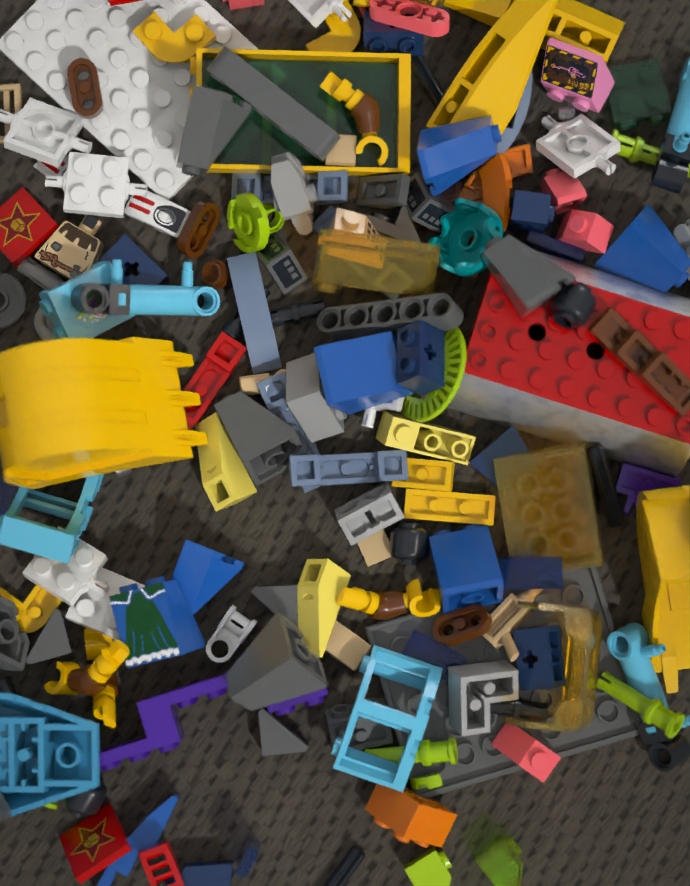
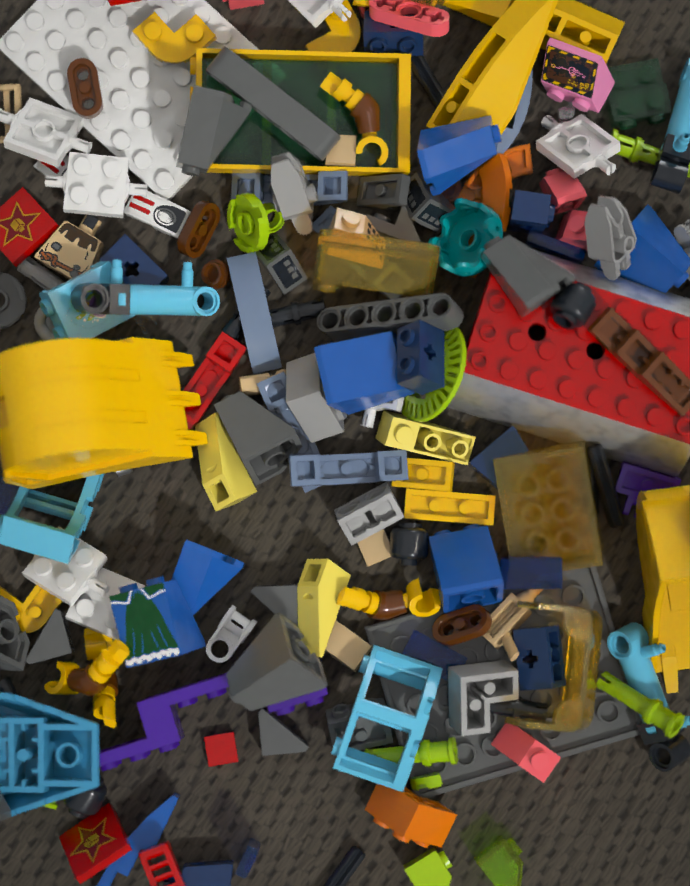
(221, 749): none -> red tile
(609, 236): none -> light grey hinge

